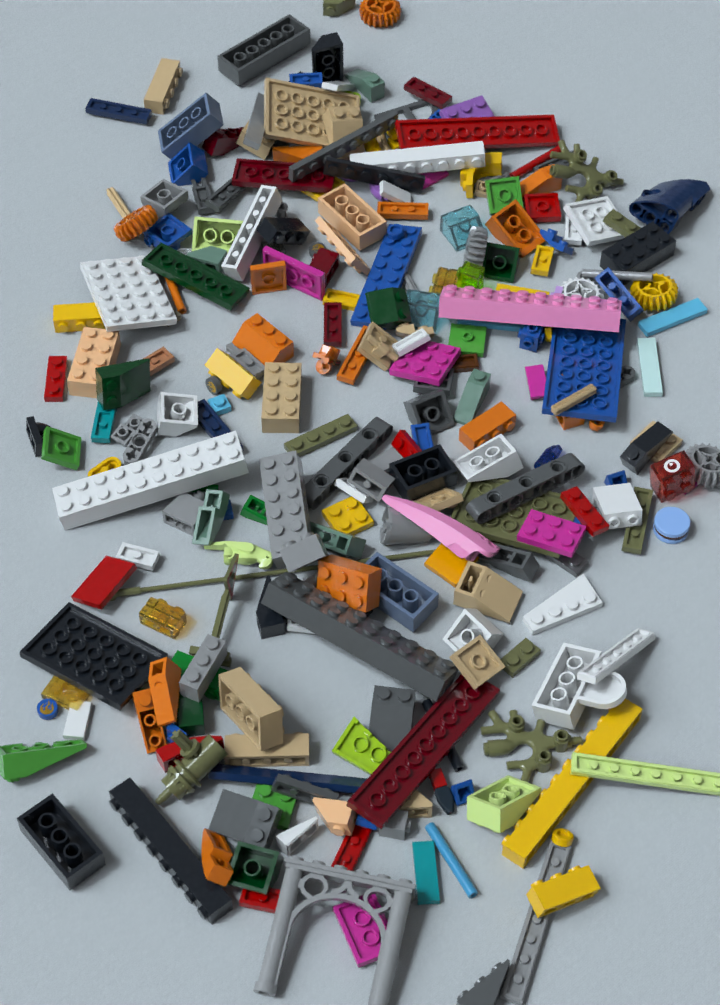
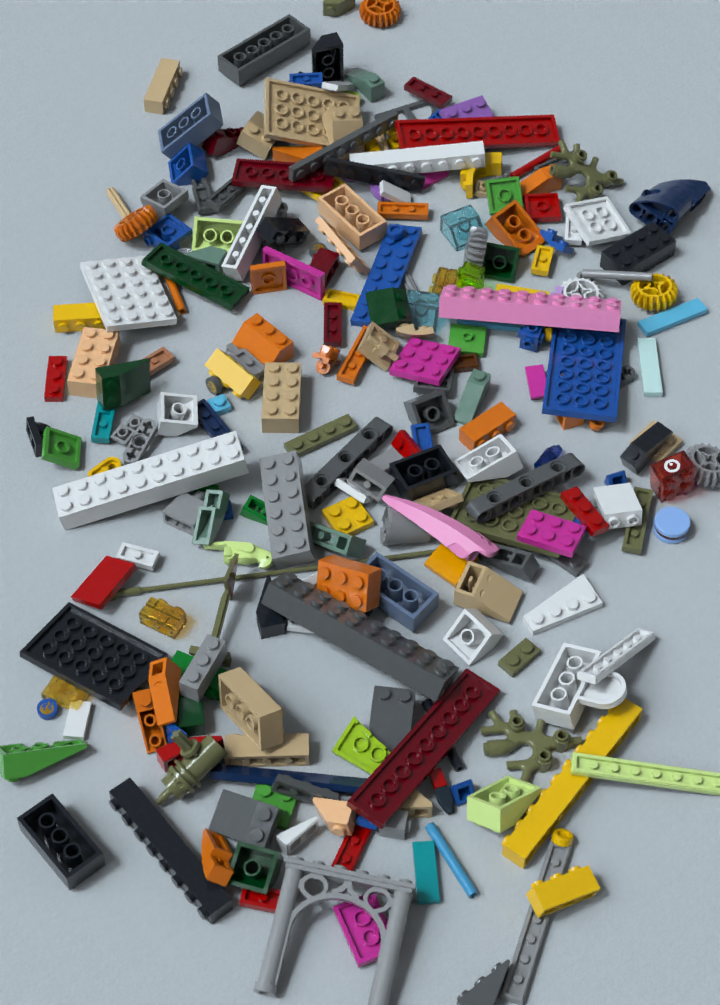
(118, 111): dark blue plate -> none
(255, 128): light grey tile -> none
(304, 552): light grey brick -> none
(411, 342): white tile -> none
(477, 662): tan plate -> none
(573, 399): tan axle -> none
(616, 289): blue brick -> none
(620, 223): olive plate -> none

